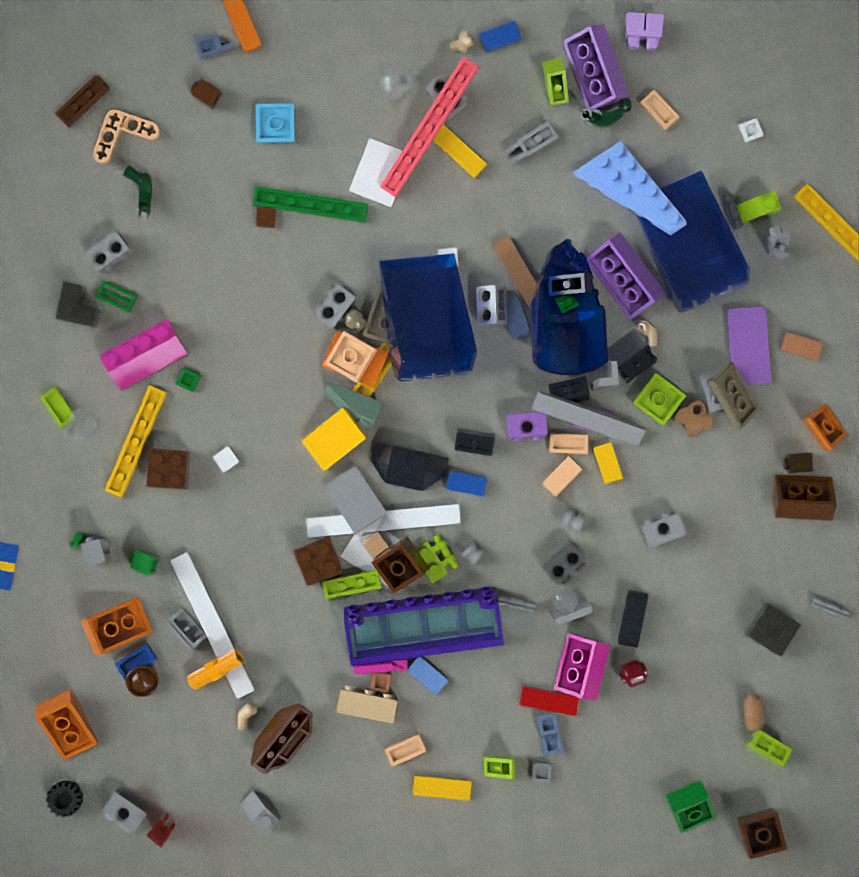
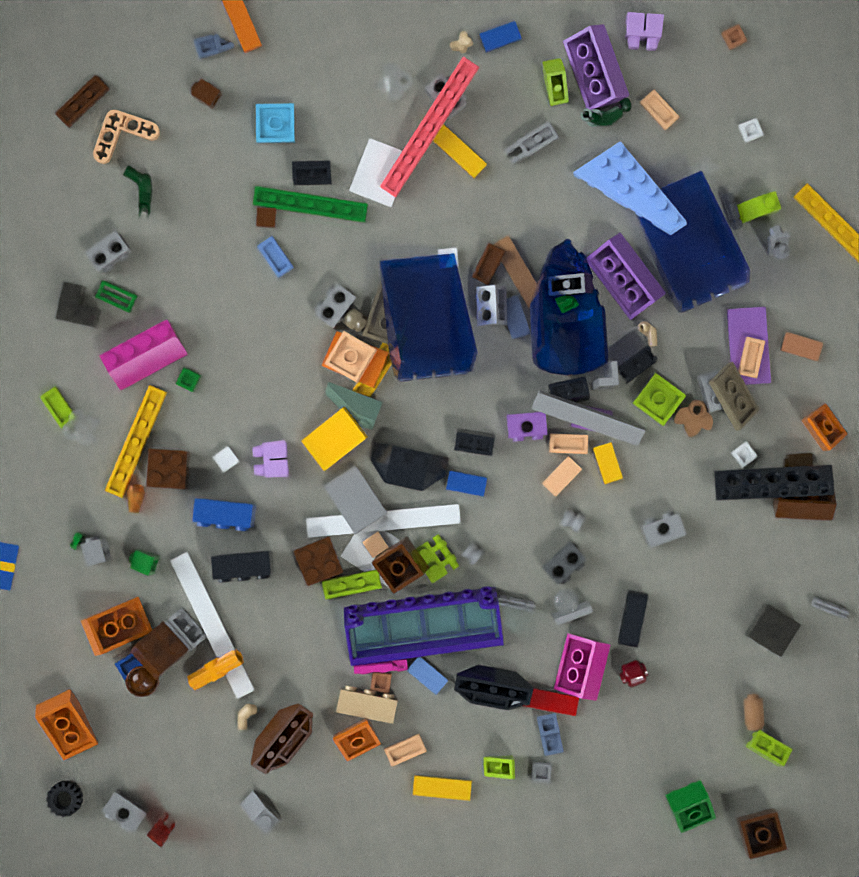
(135, 497): none -> clear orange cone
(159, 650): none -> reddish brown brick
(224, 514): none -> blue brick
(242, 566): none -> black brick
(270, 451): none -> lavender hips
(275, 257): none -> medium blue tile
(311, 173): none -> black hinge
(356, 739): none -> orange slope
(488, 263): none -> reddish brown tile
(493, 687): none -> black wedge
(734, 37): none -> nougat tile
(744, 454): none -> white tile
(751, 357): none -> light nougat tile
(774, 482): none -> black brick

